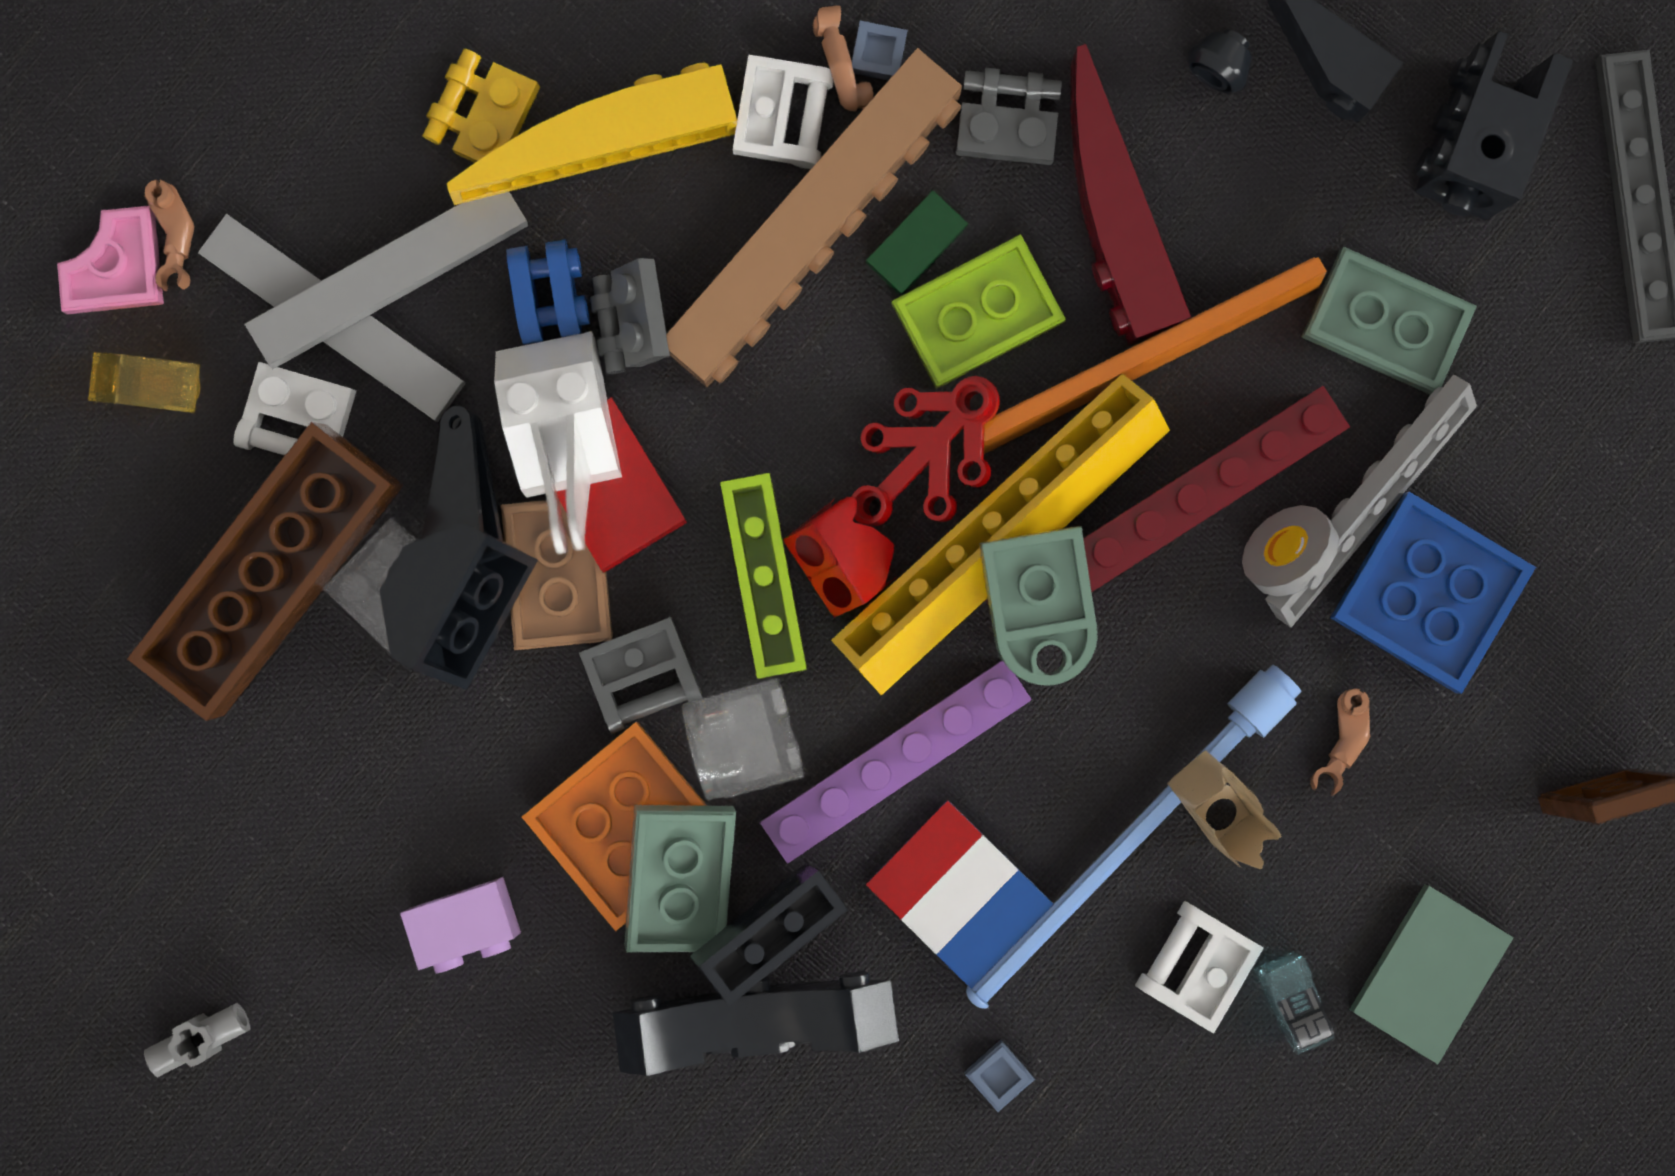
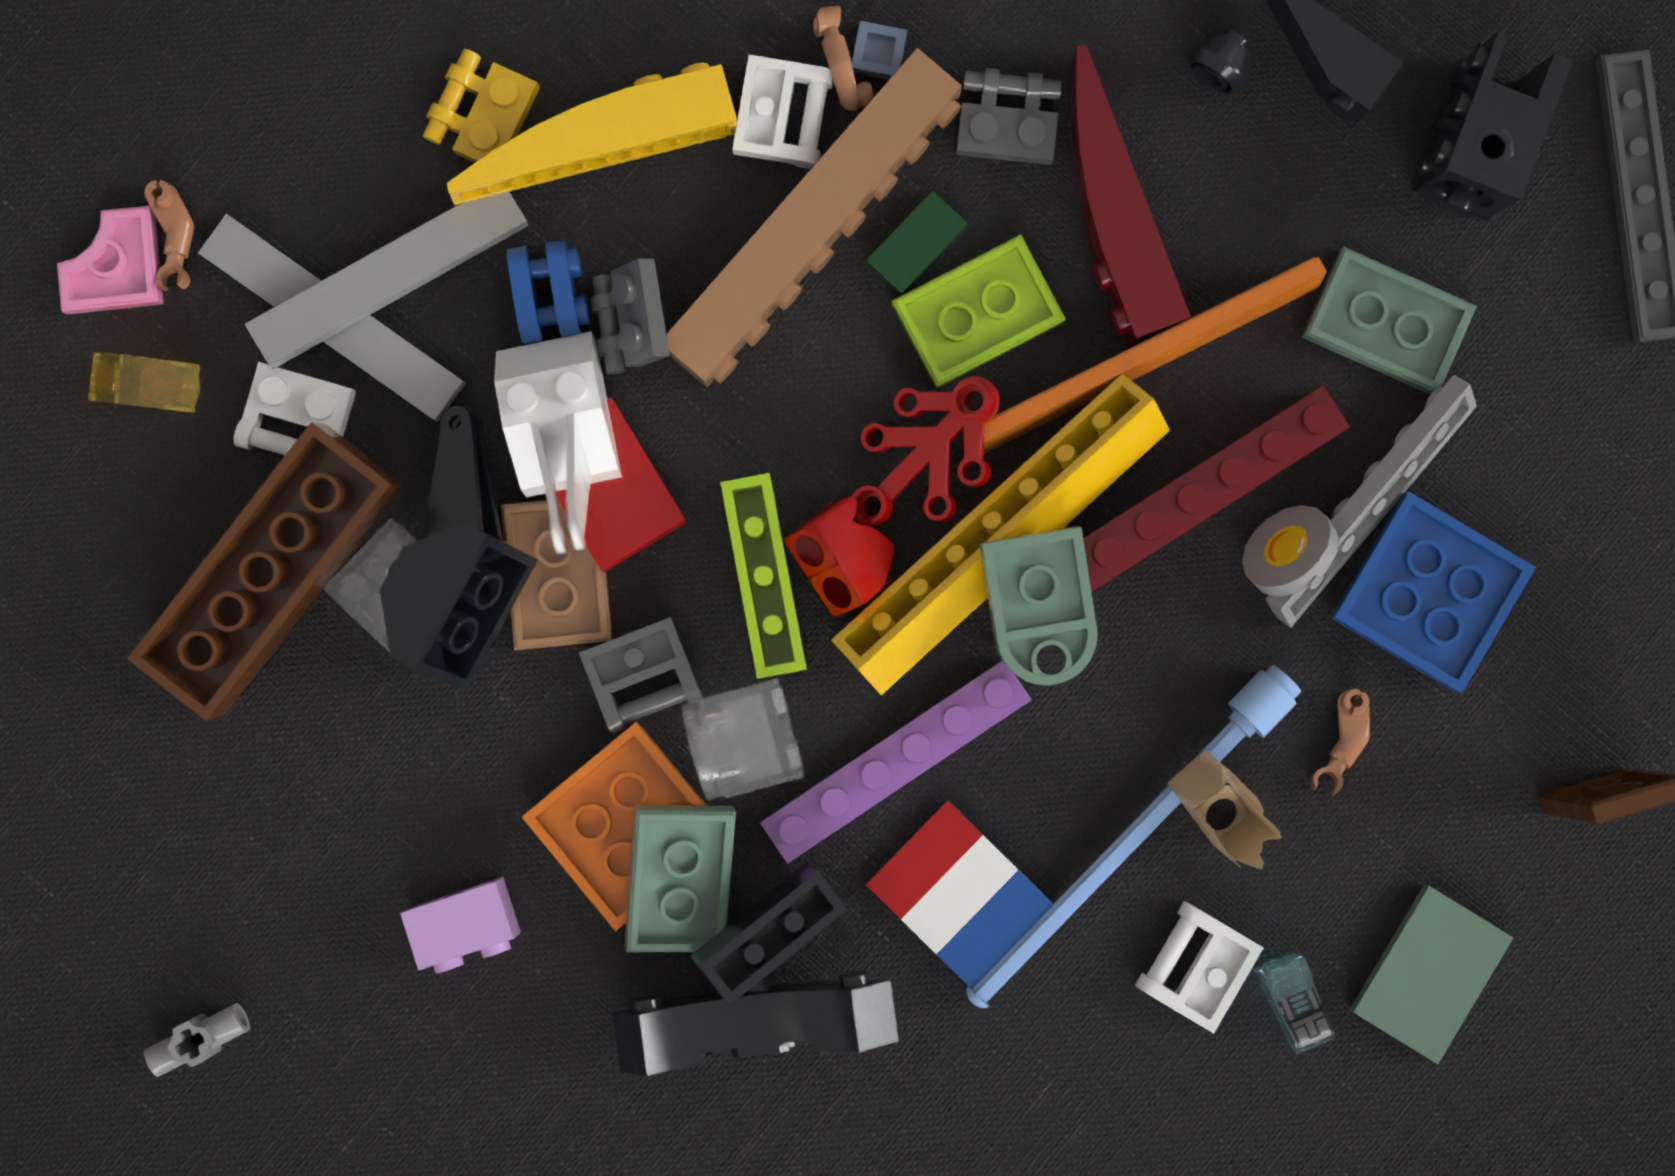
(999, 1075): sand blue tile -> none

